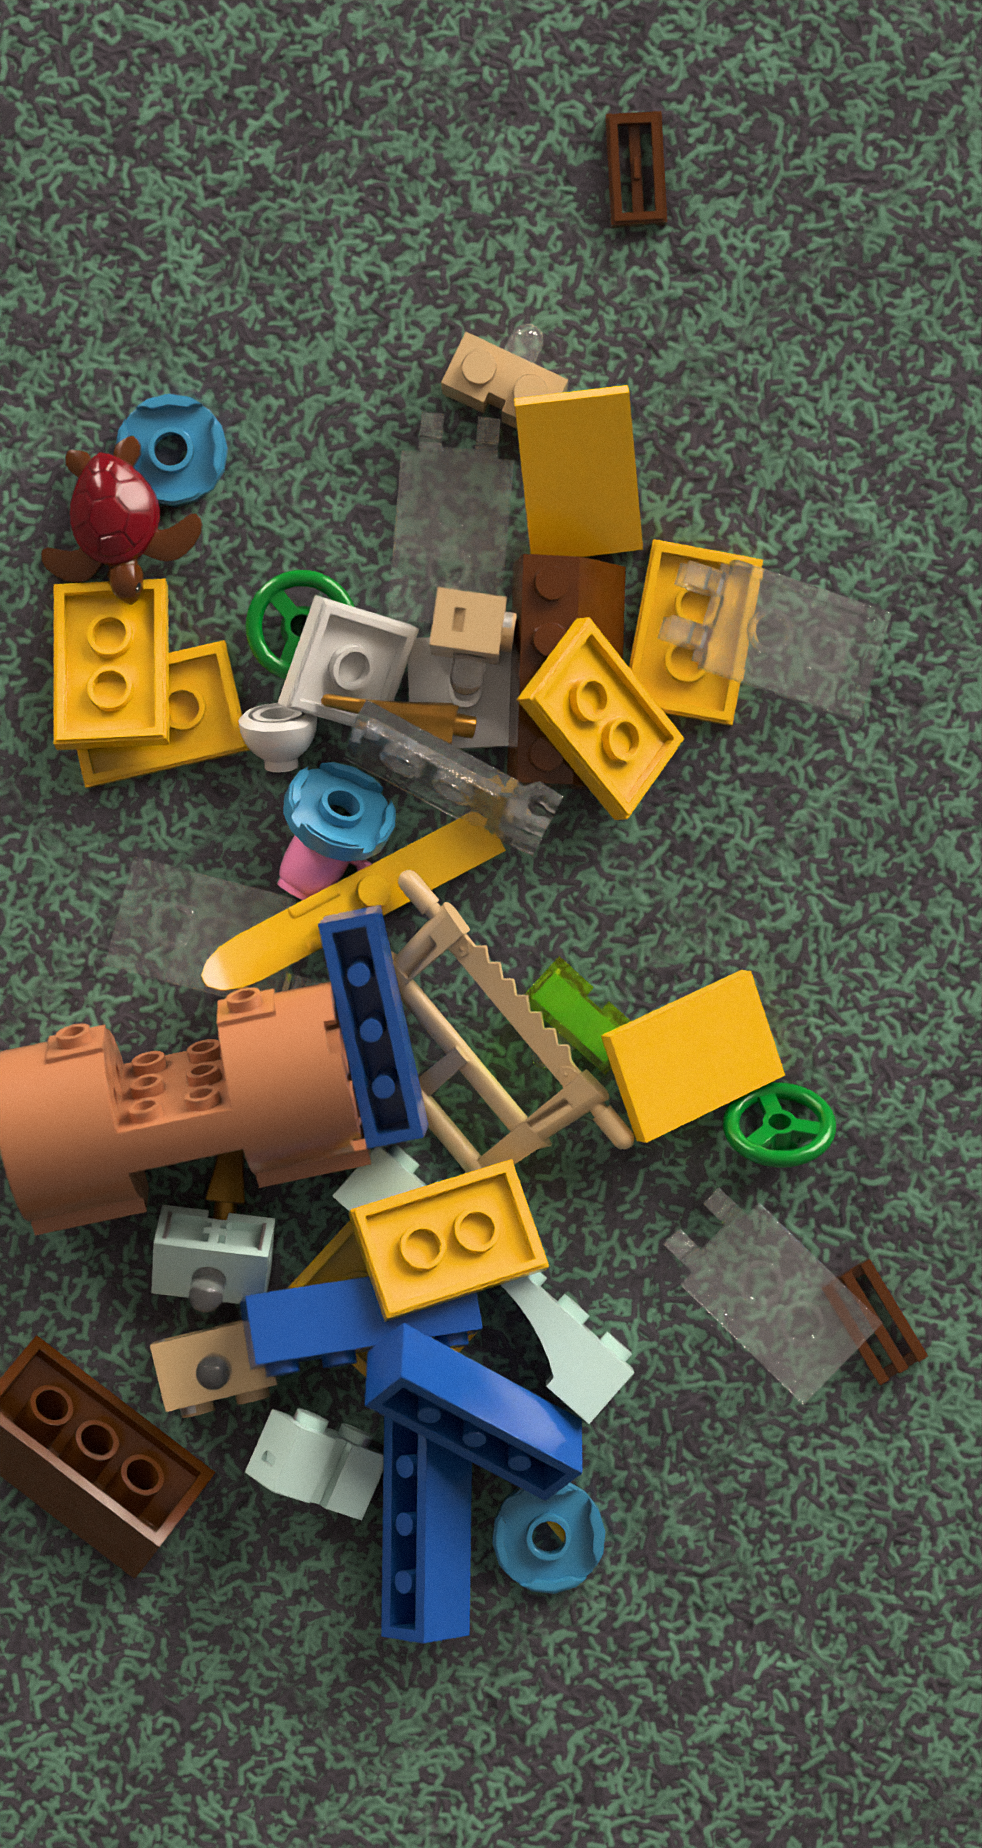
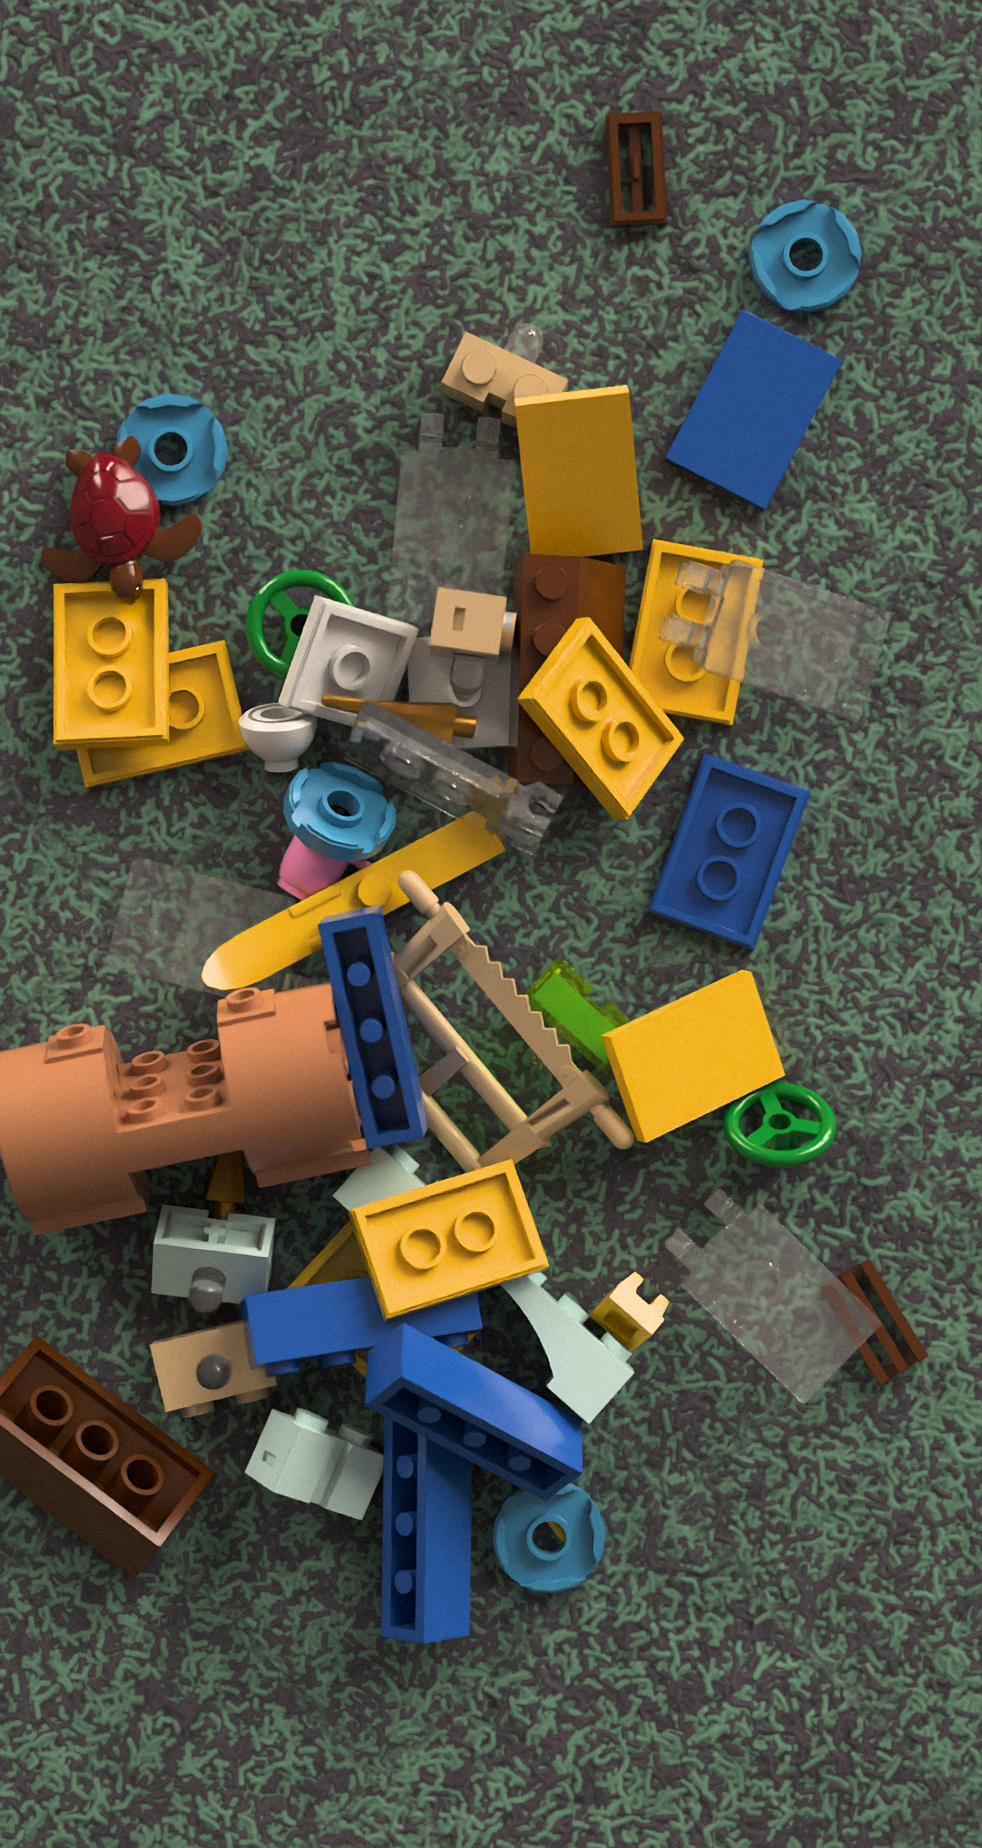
(628, 1315): none -> yellow tile
(728, 851): none -> blue tile
(753, 410): none -> blue tile
(799, 289): none -> dark azure tile

